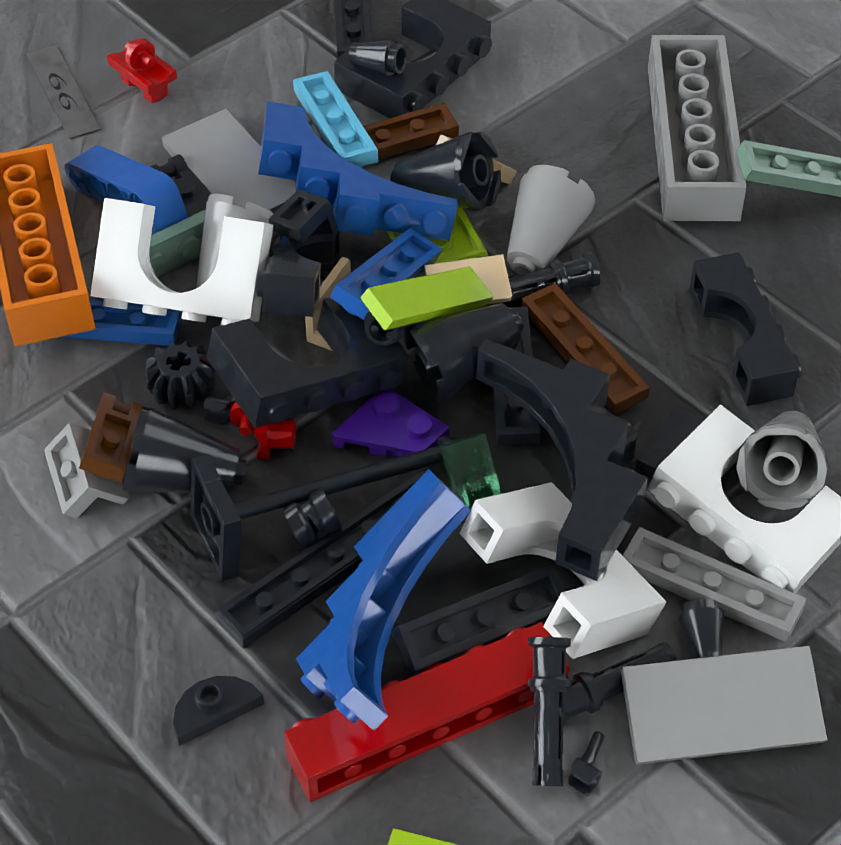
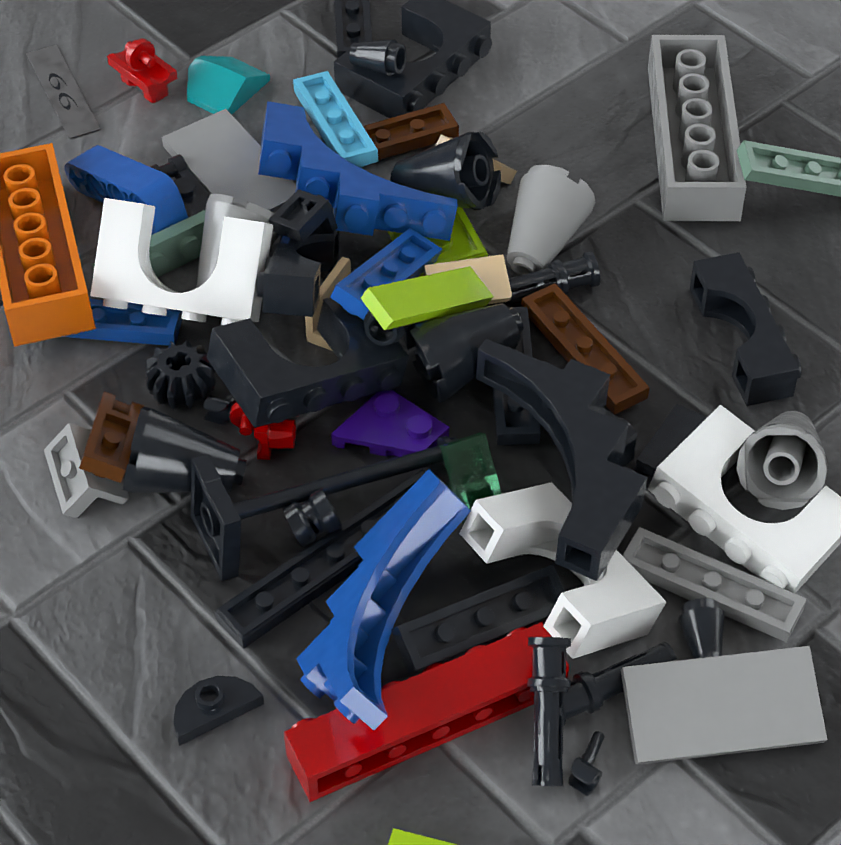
(222, 83): none -> teal slope

